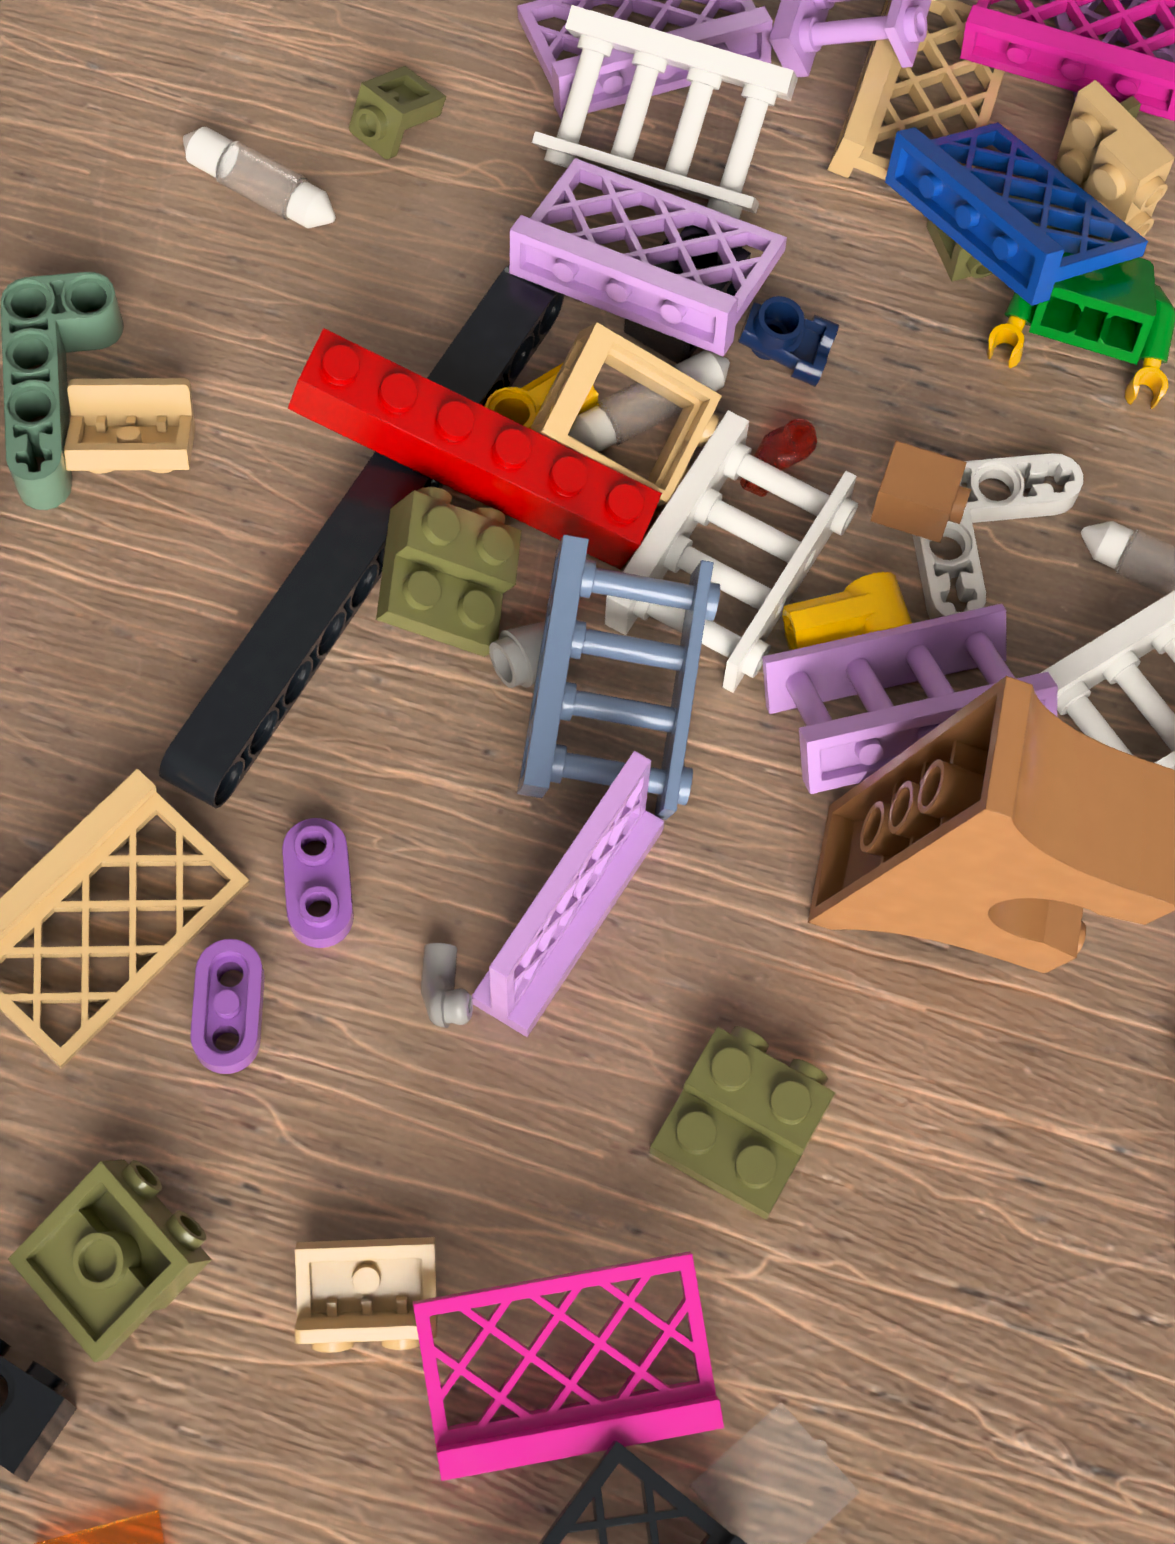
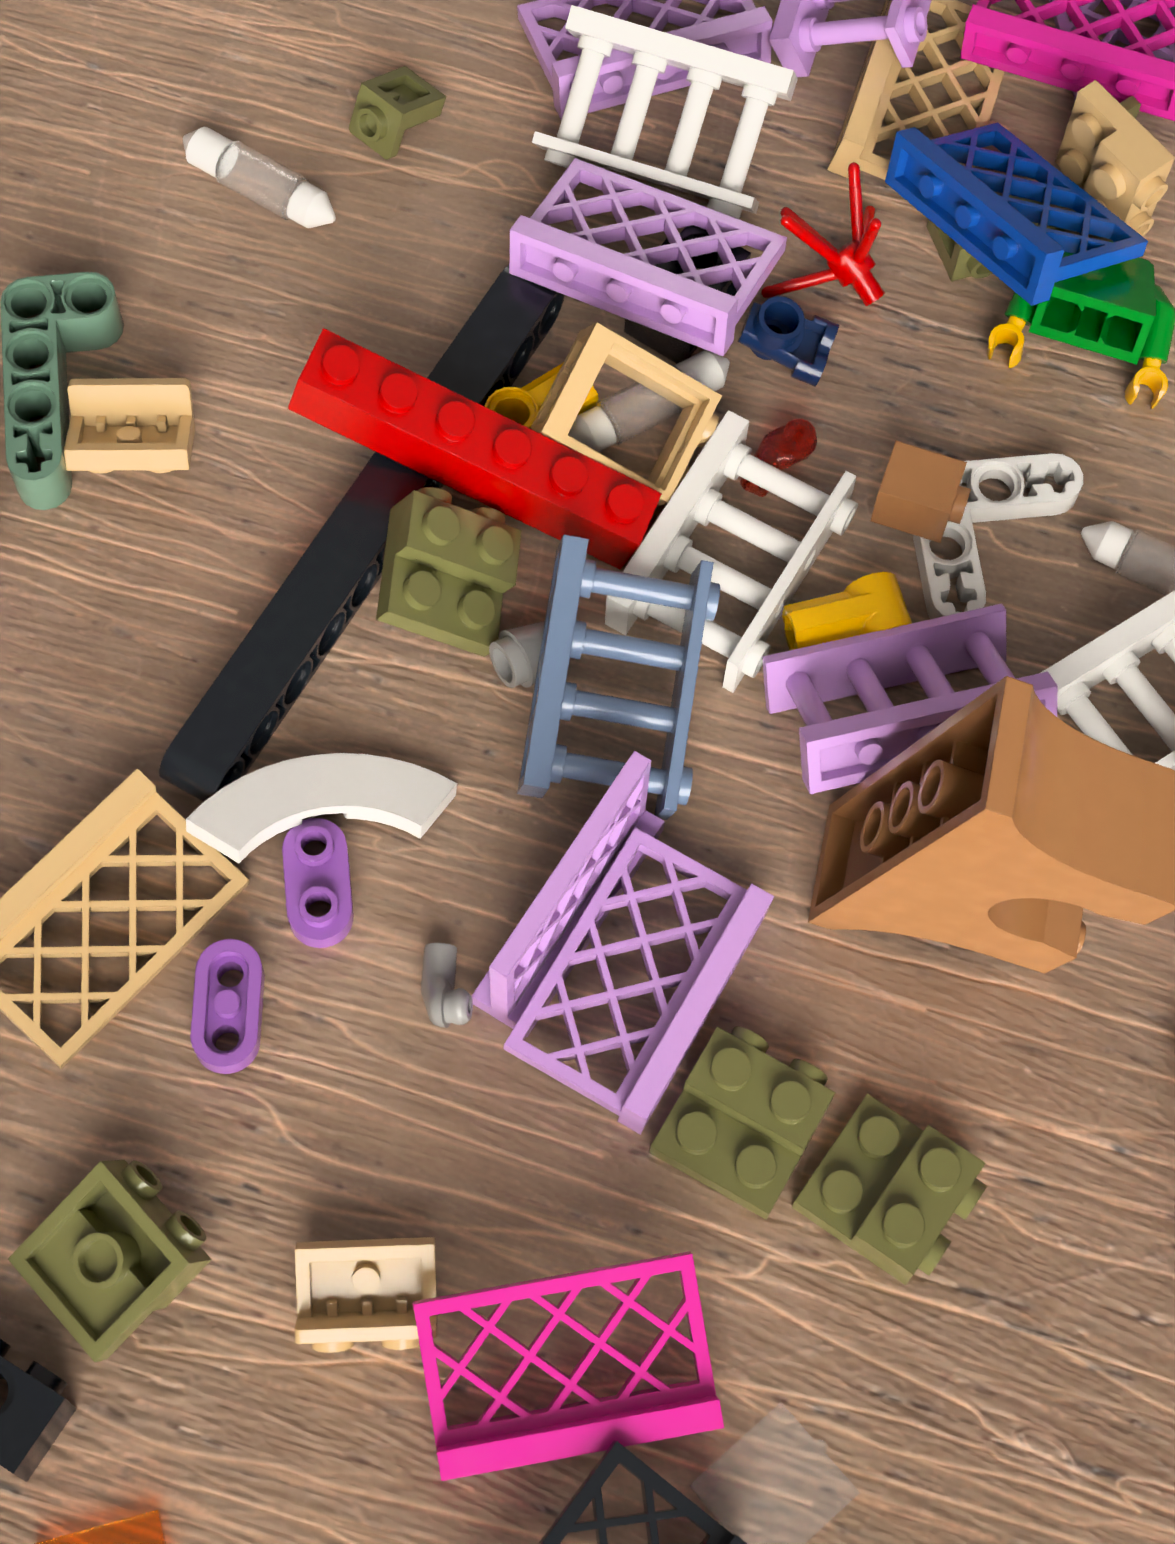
(315, 785): none -> white tile
(688, 1007): none -> lavender fence
(848, 264): none -> red plant
(891, 1190): none -> olive plate

